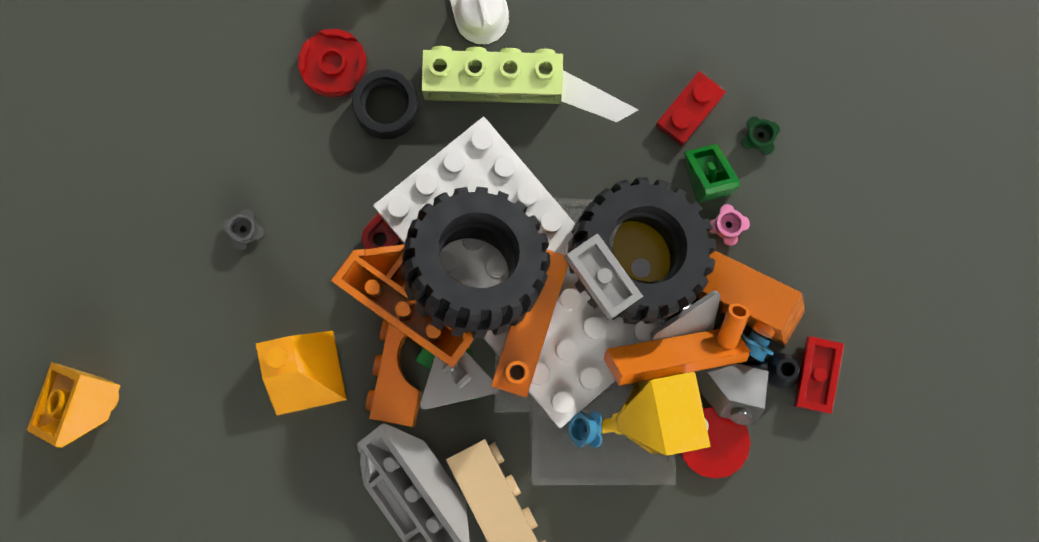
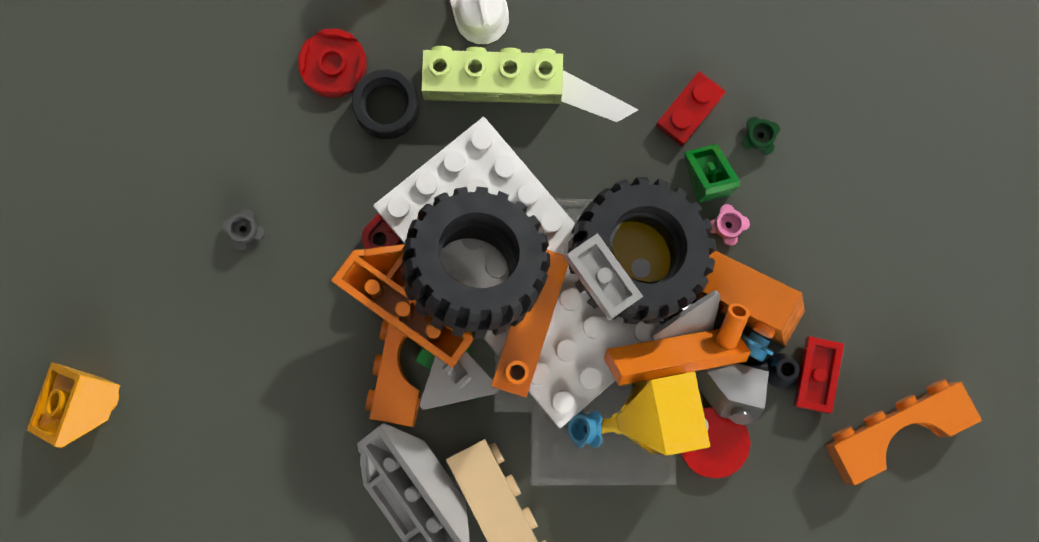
(301, 371): light orange slope -> none
(862, 451): none -> orange arch

